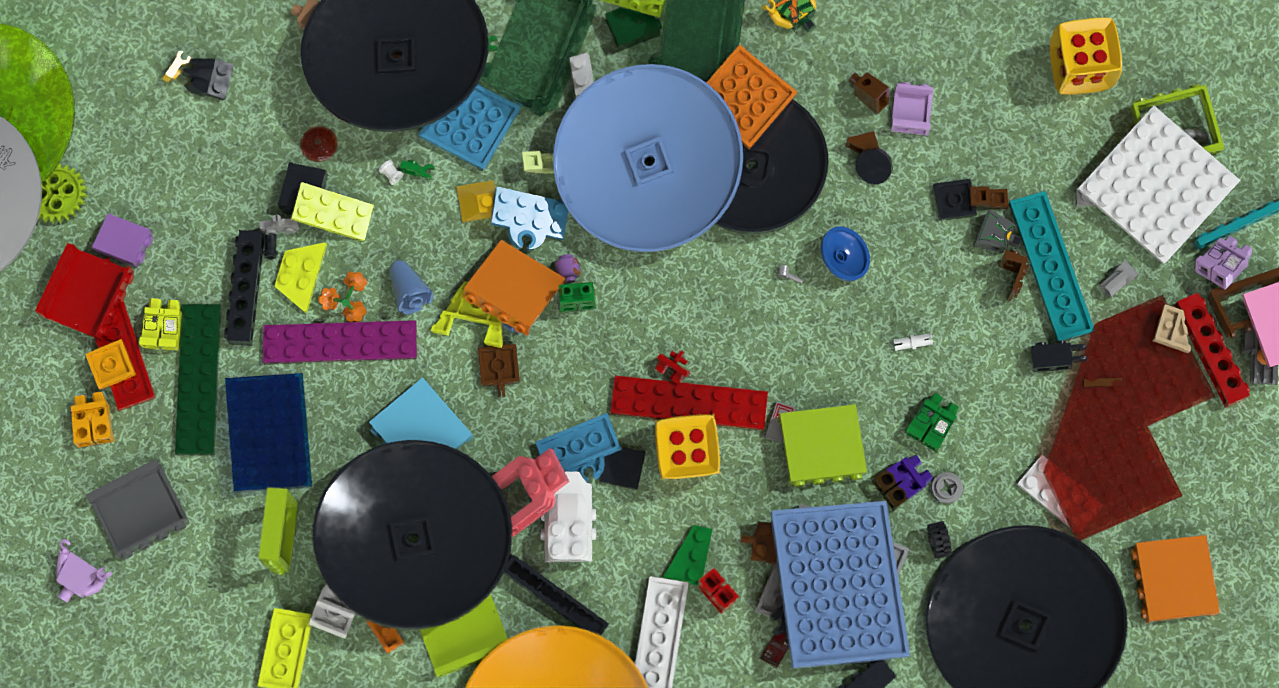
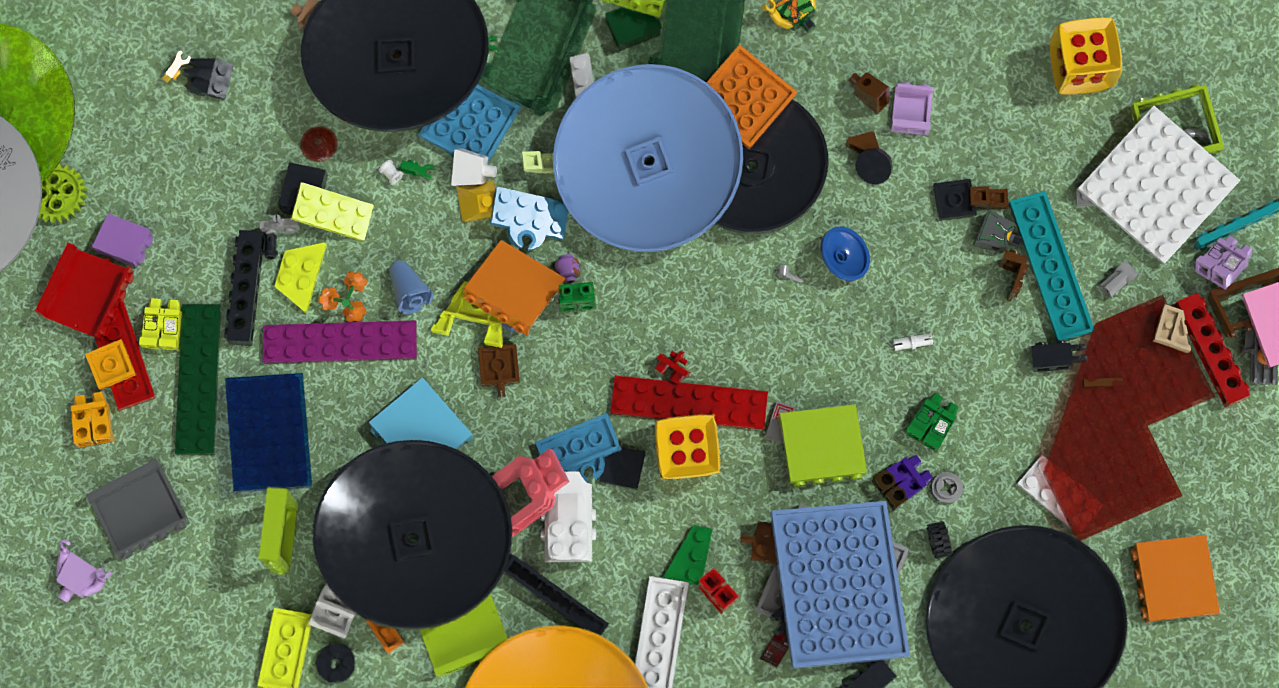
(324, 663): none -> black plate
(471, 168): none -> white torso

